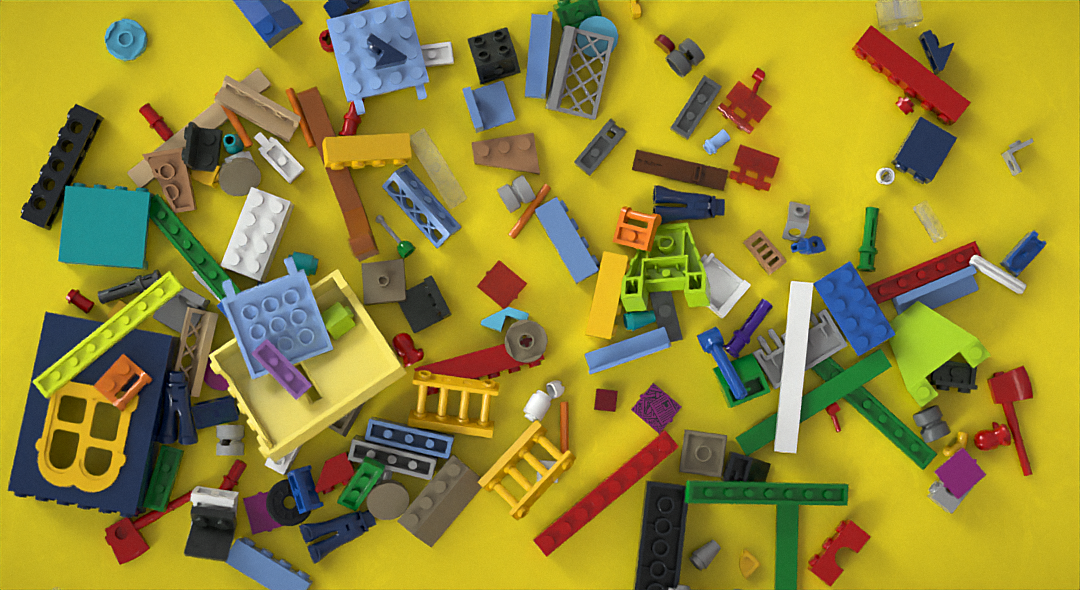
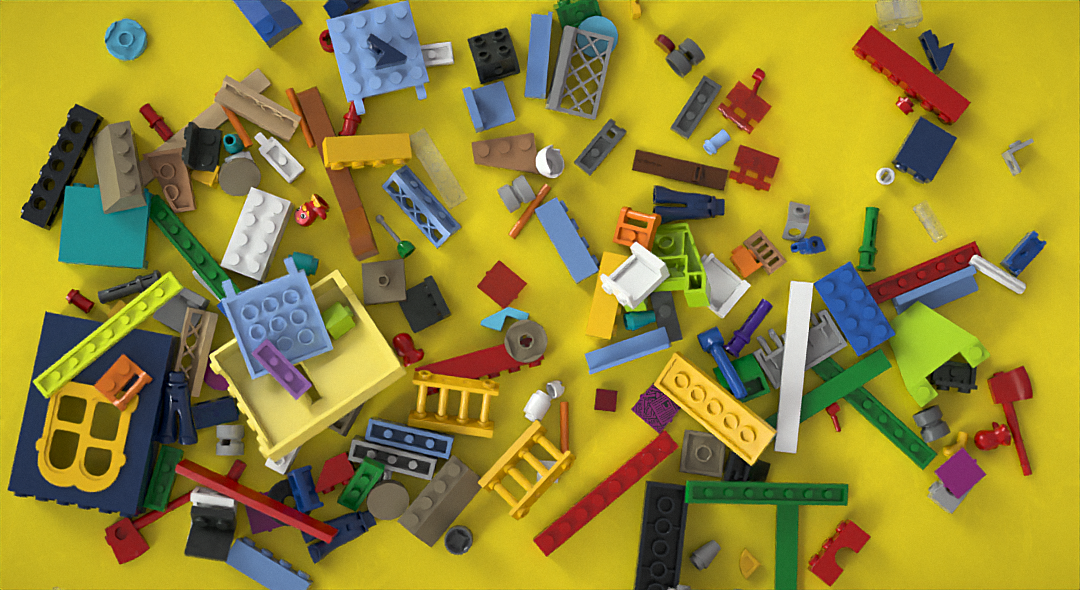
(118, 168): none -> dark tan slope
(256, 500): none -> red tile
(308, 212): none -> red animal
(458, 539): none -> dark grey wheel
(550, 162): none -> white hair
(635, 277): none -> white panel
(715, 408): none -> yellow plate
(744, 261): none -> orange brick

